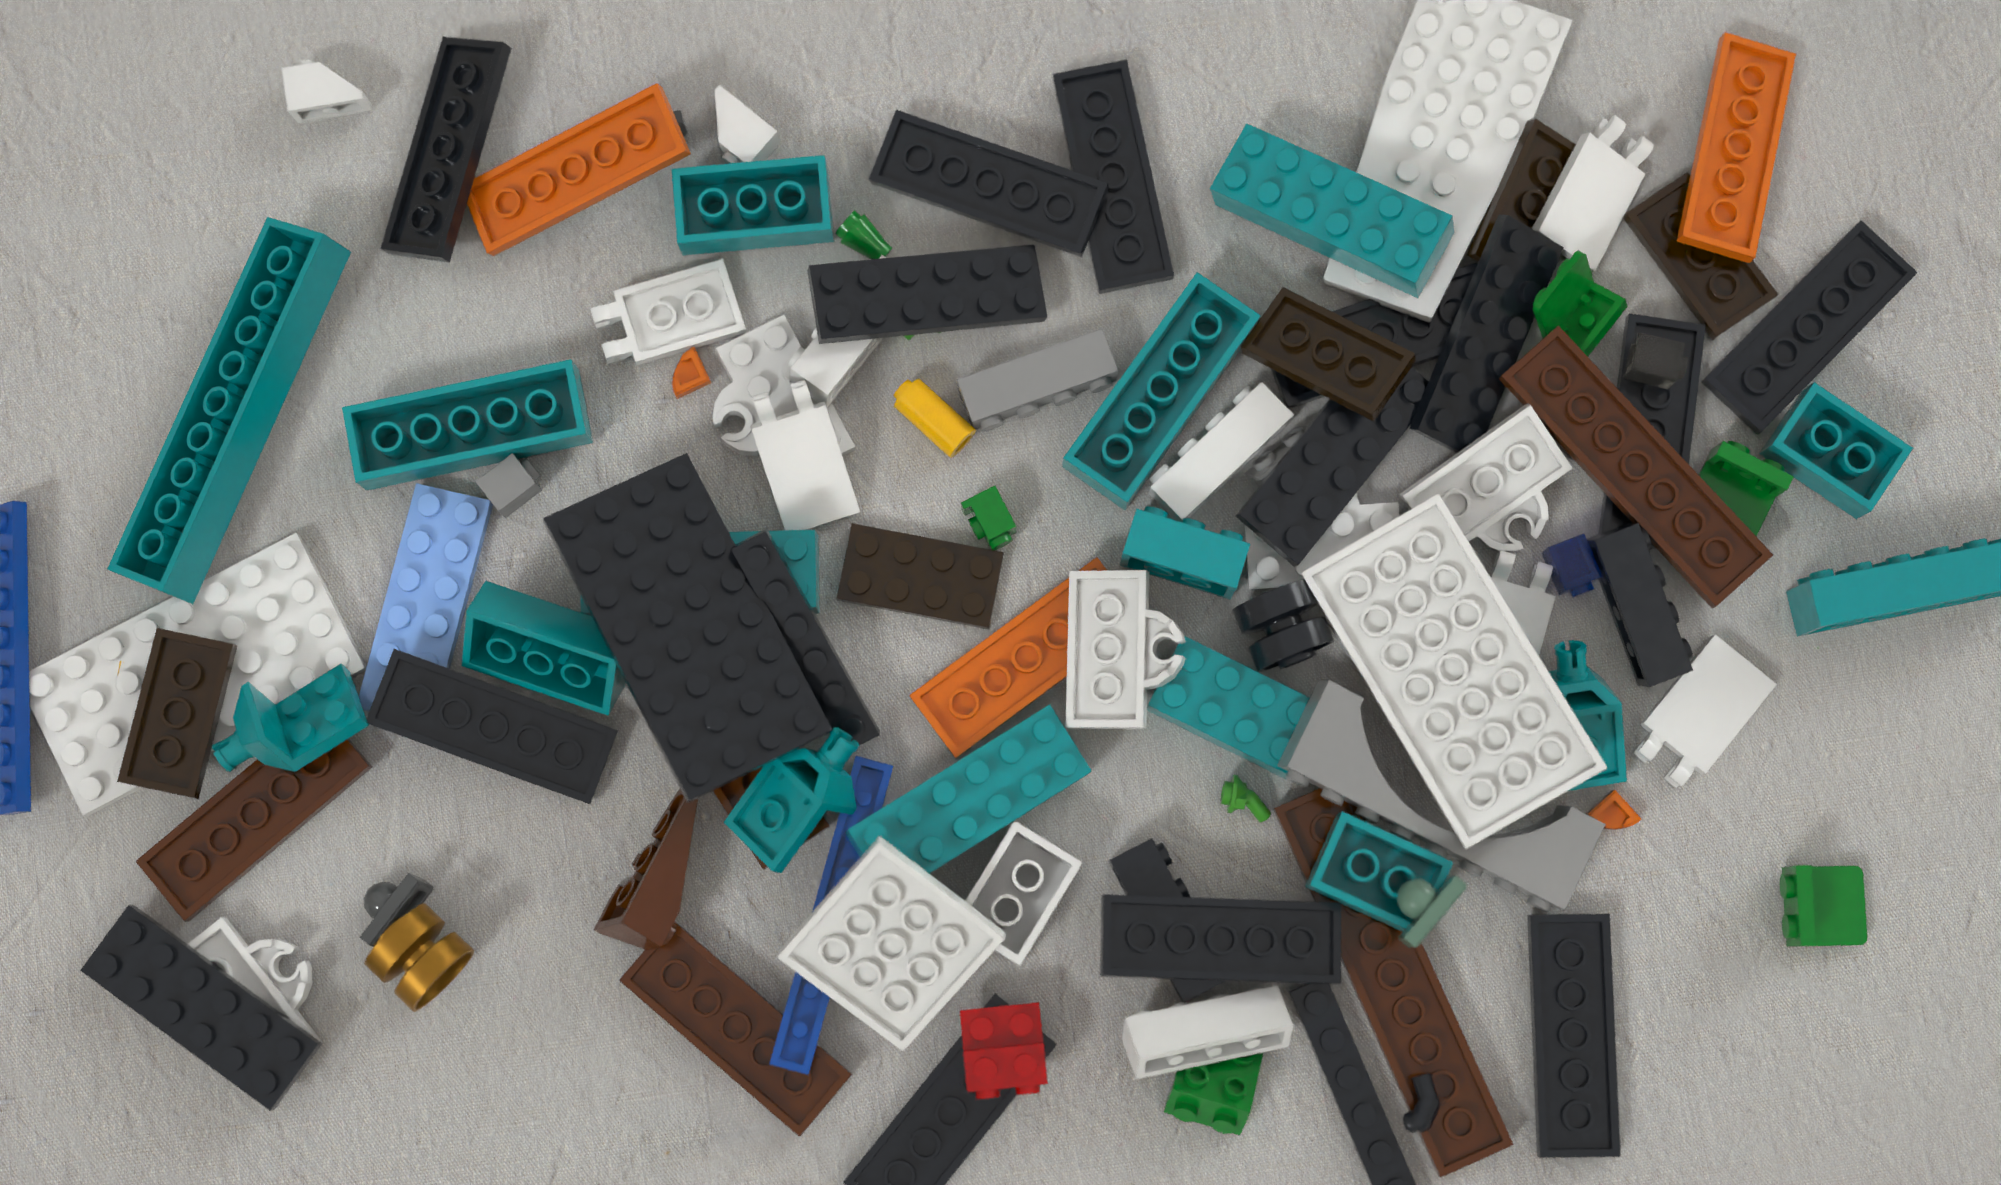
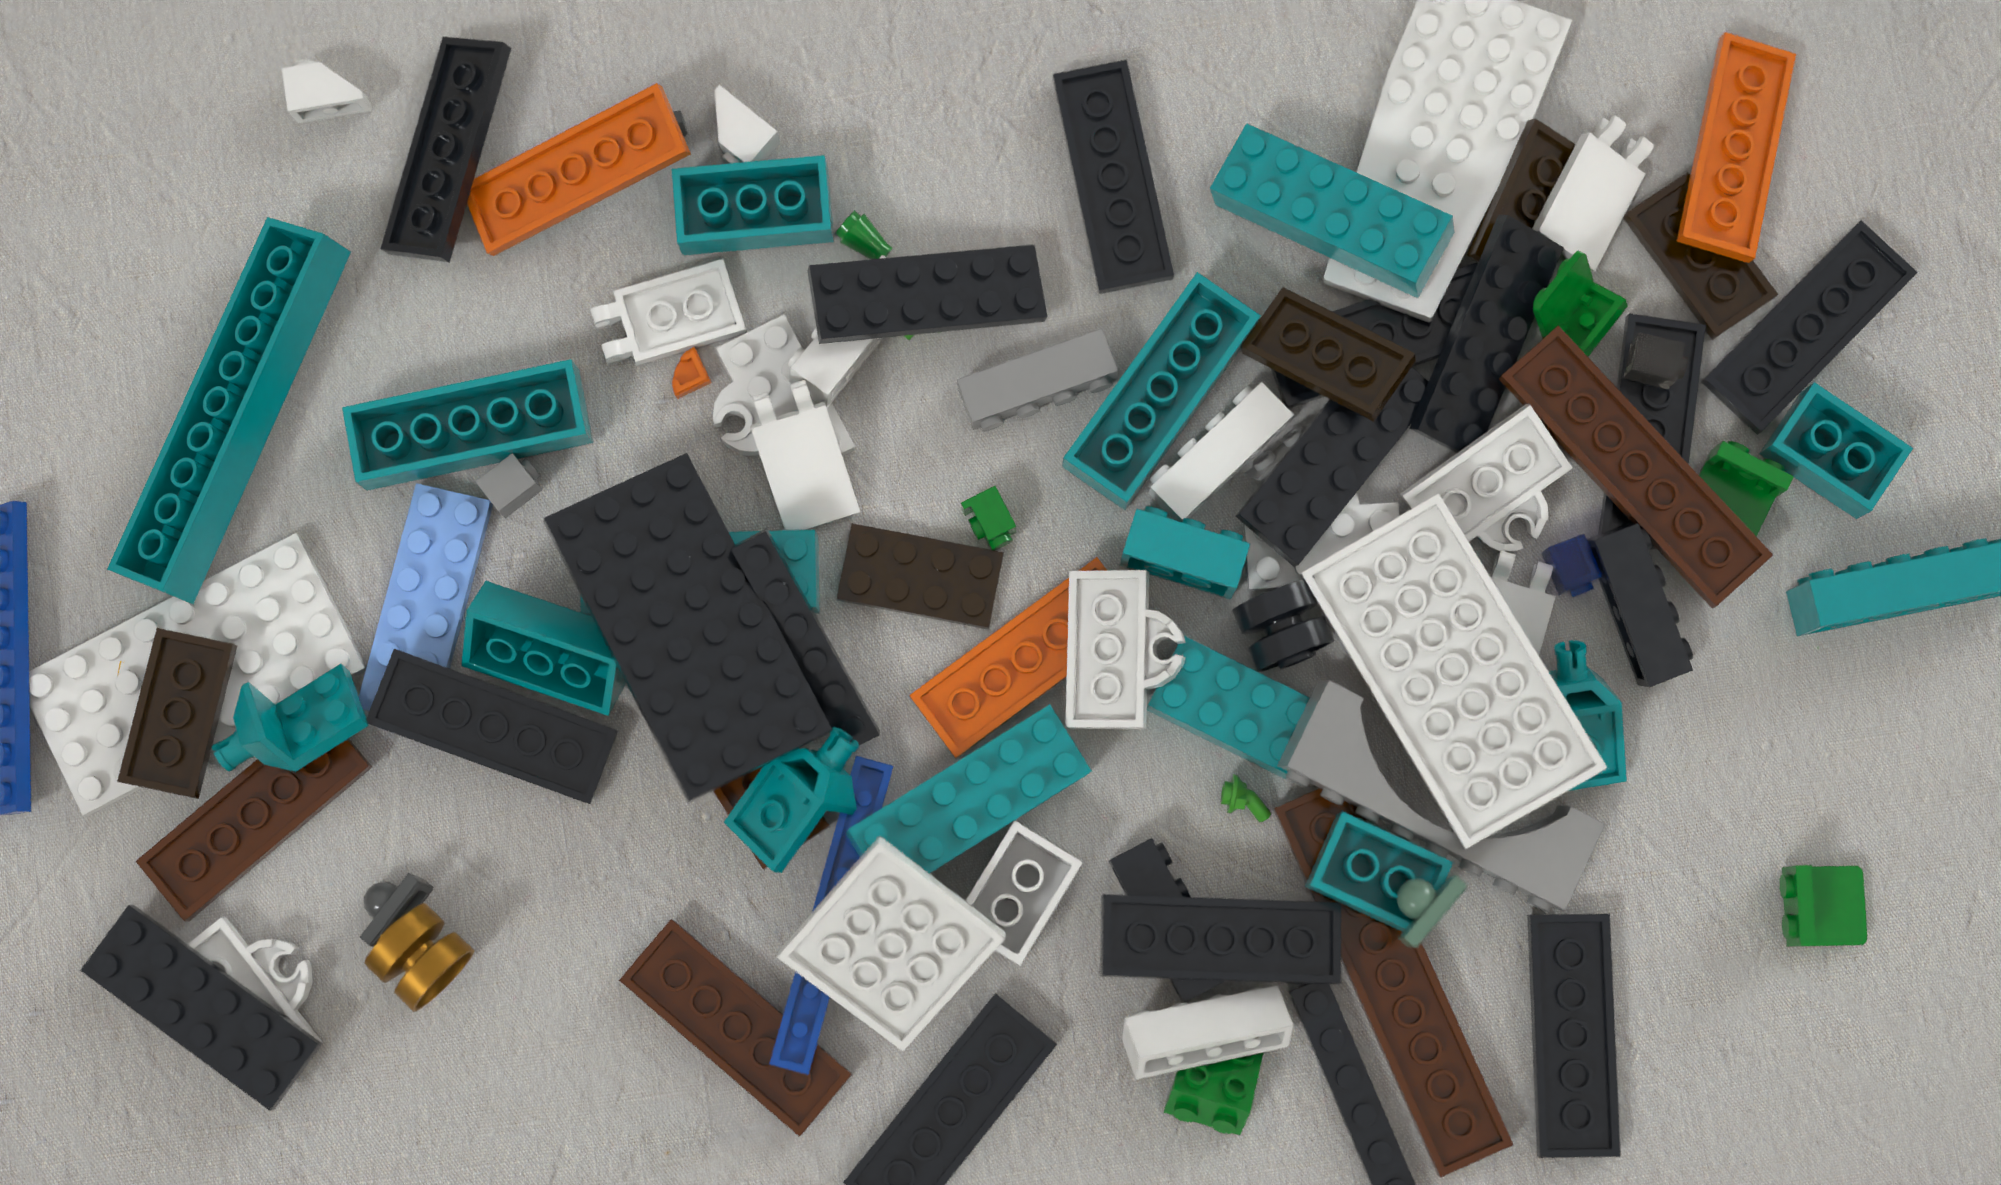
(651, 900): reddish brown wedge -> none
(933, 416): yellow brick -> none
(989, 183): black plate -> none
(1003, 1049): red plate -> none
(1427, 1106): black arm -> none
(1614, 812): orange tile -> none
(1704, 710): white tile -> none

